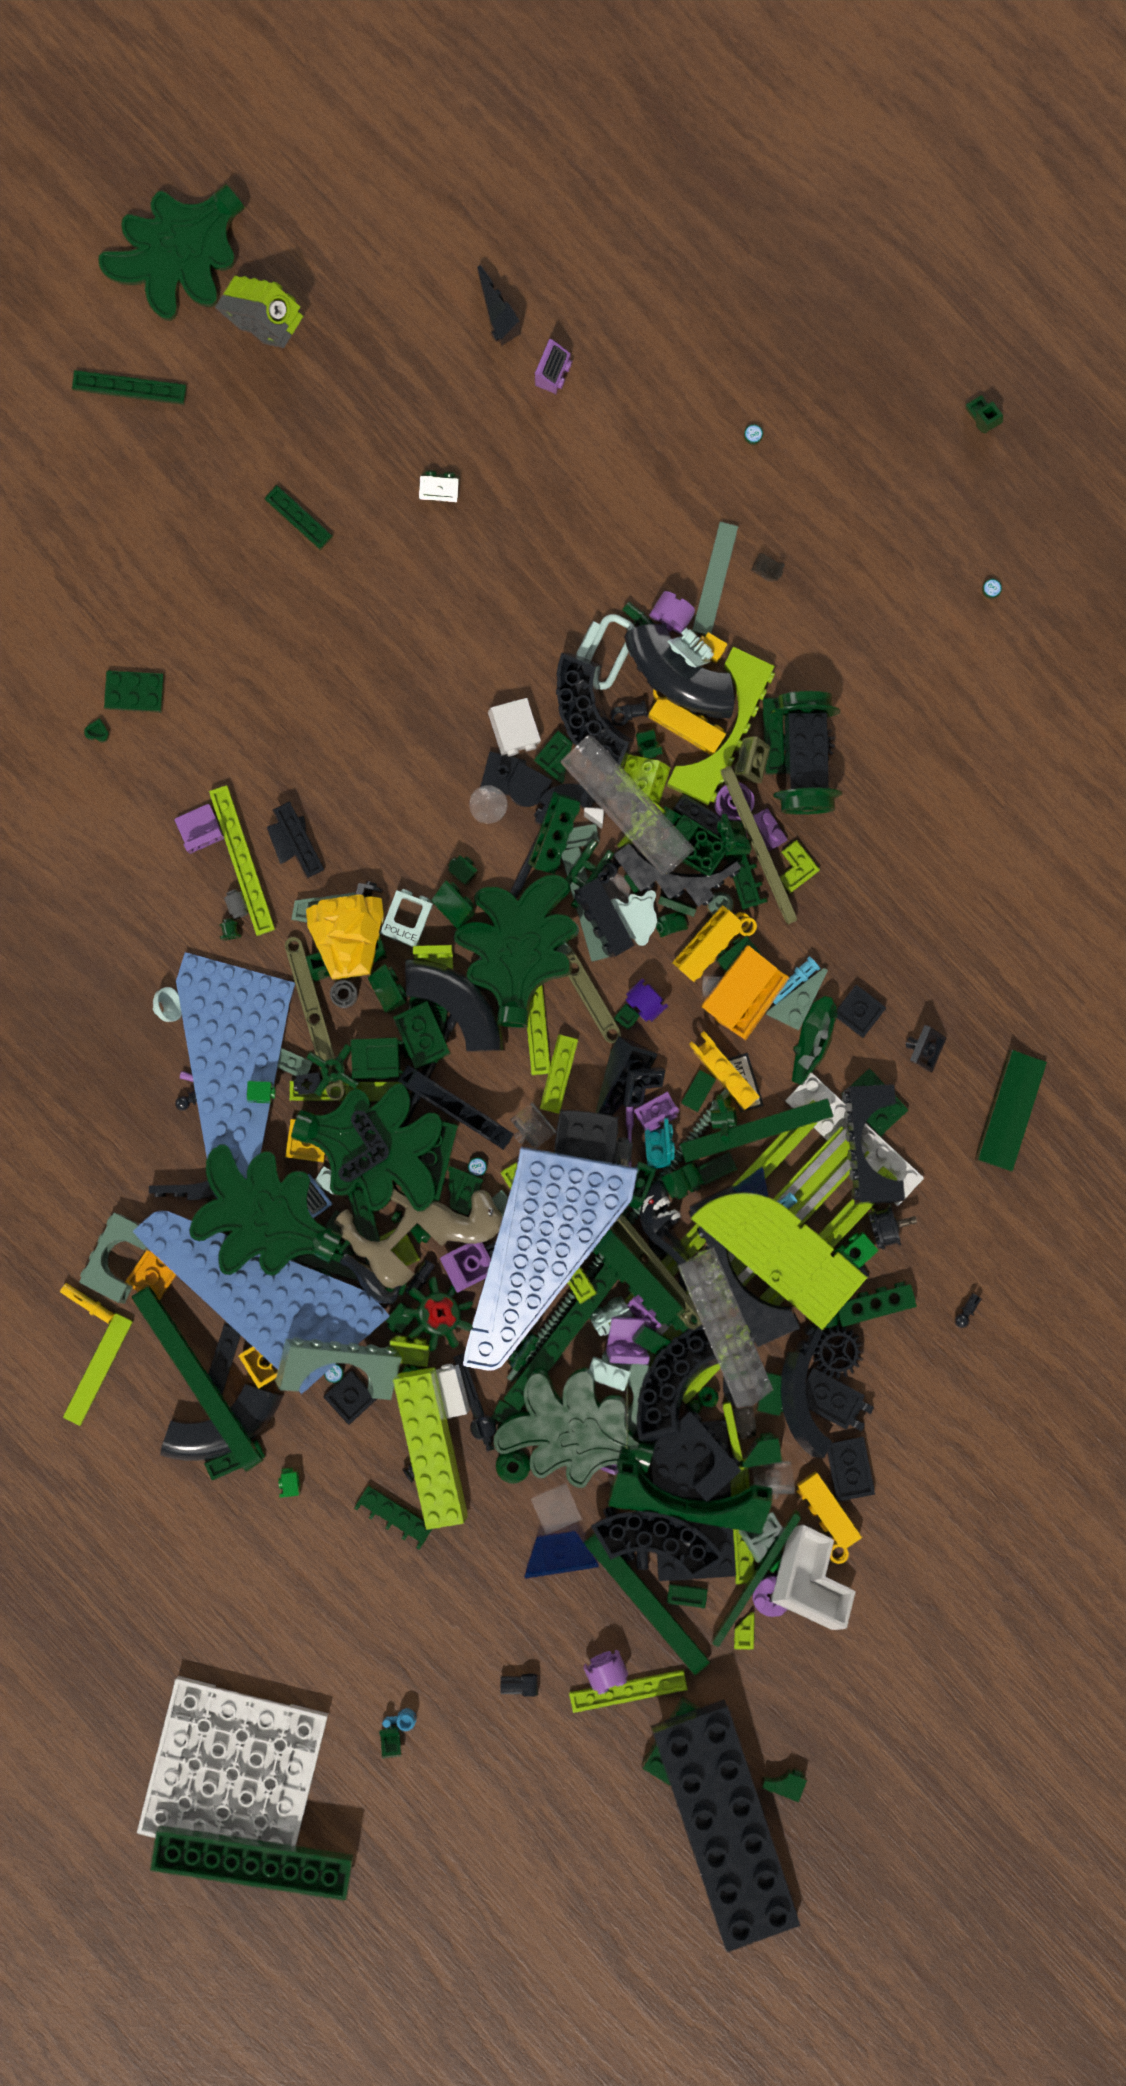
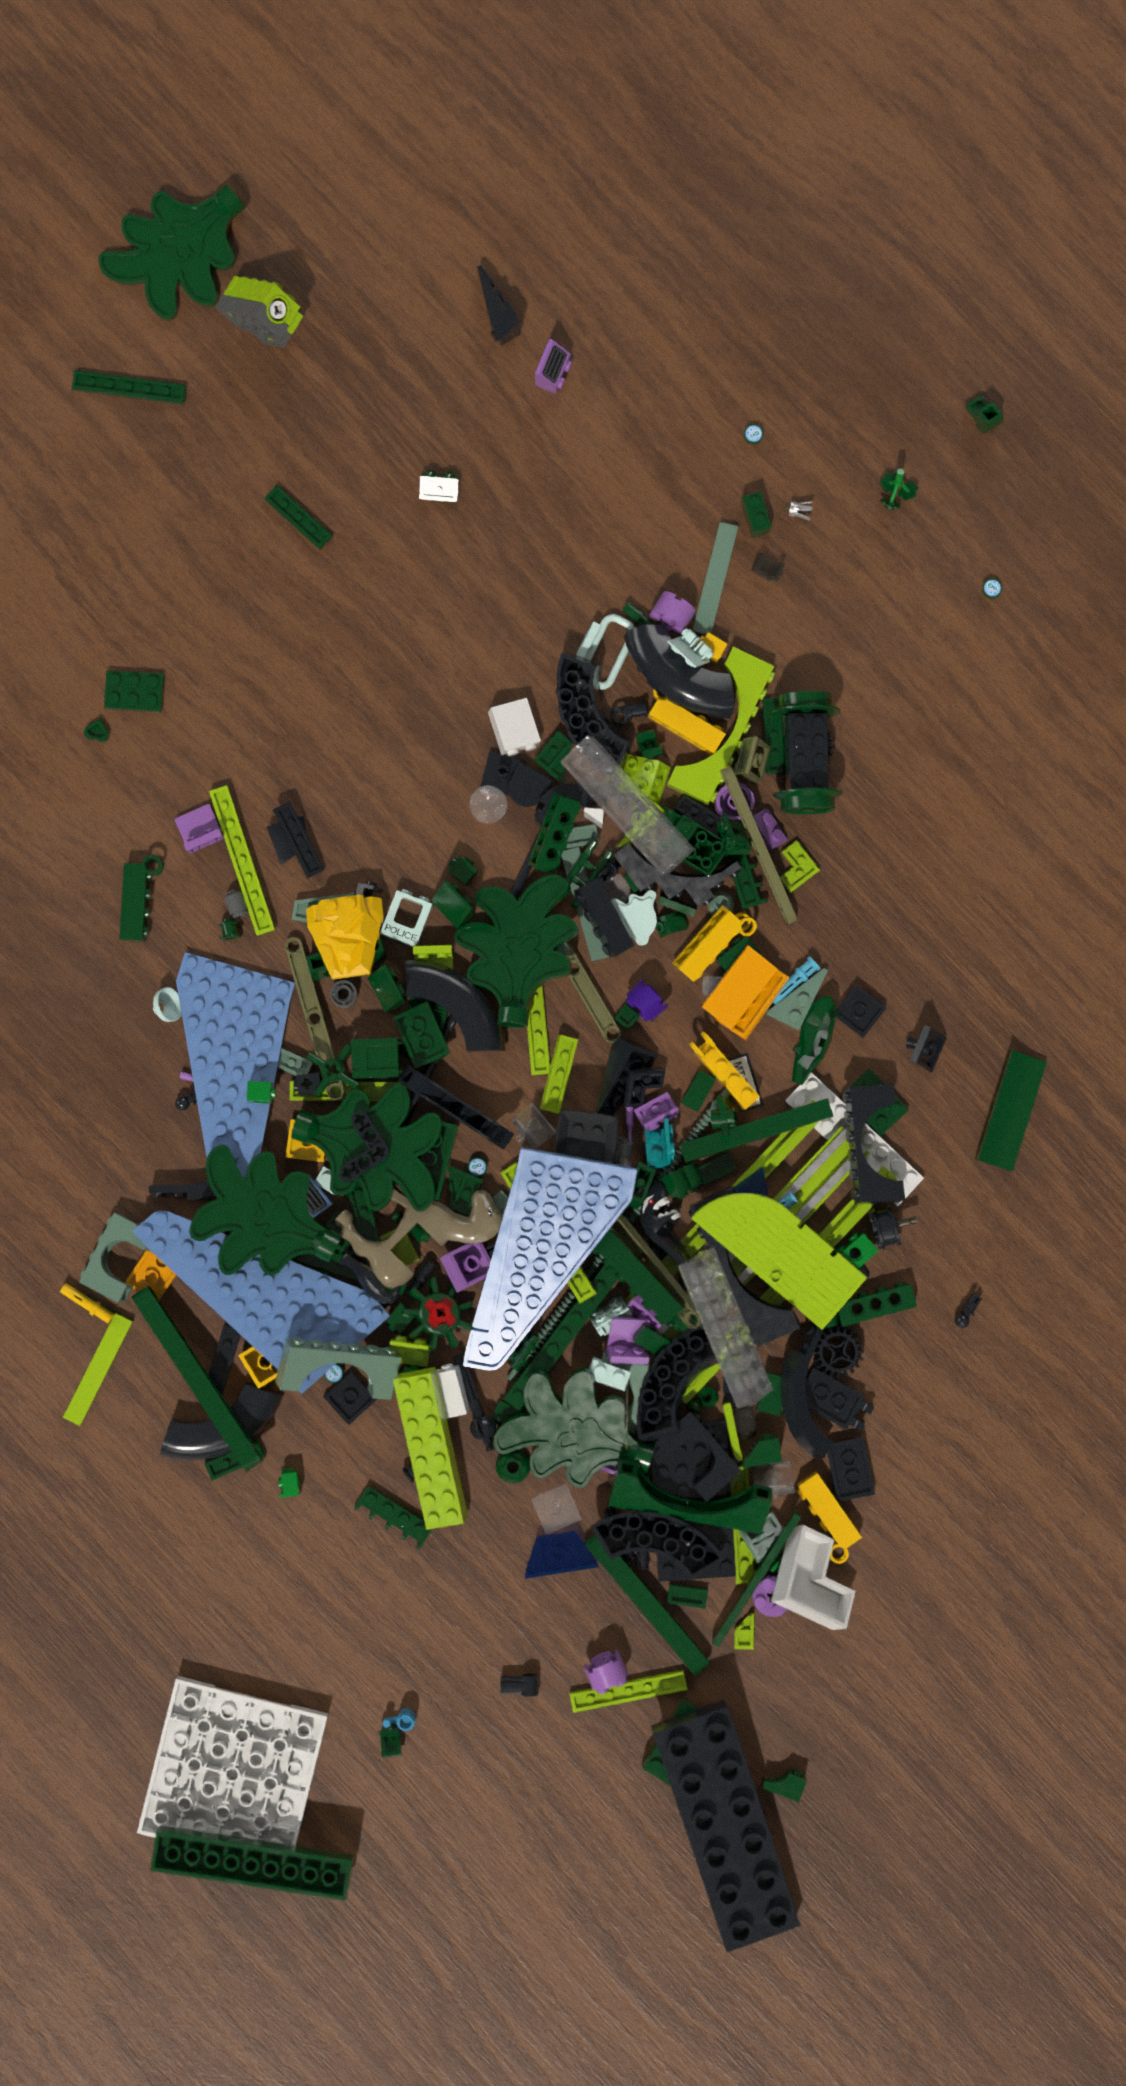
(135, 899): none -> dark green hinge
(756, 514): none -> dark green brick
(794, 507): none -> flat silver piece
(891, 483): none -> dark green plant

